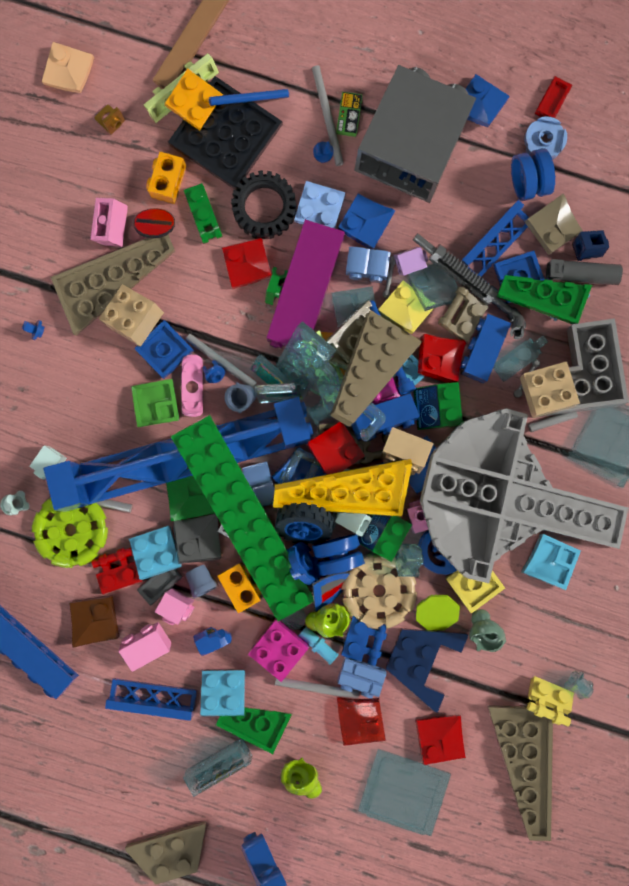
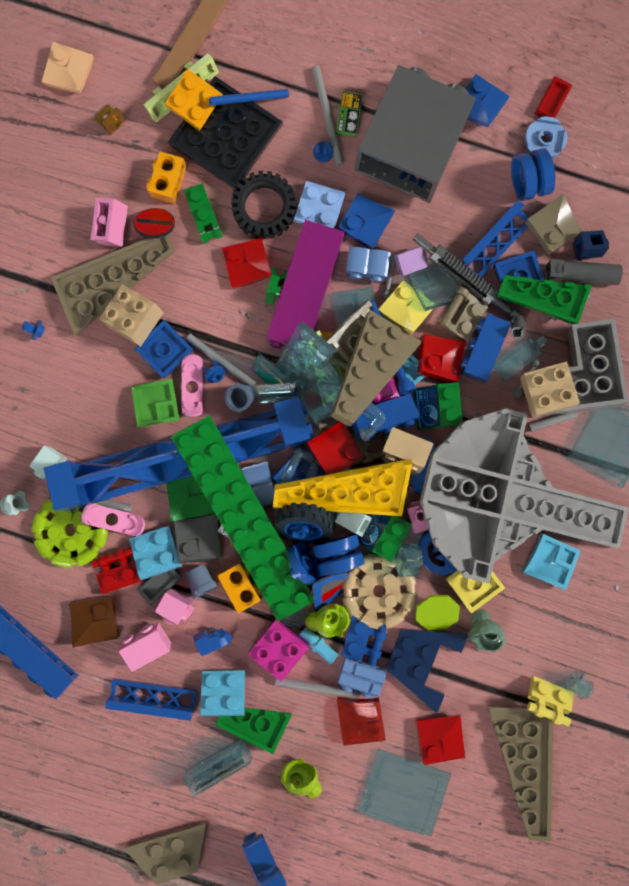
(127, 522): none -> bright pink piece

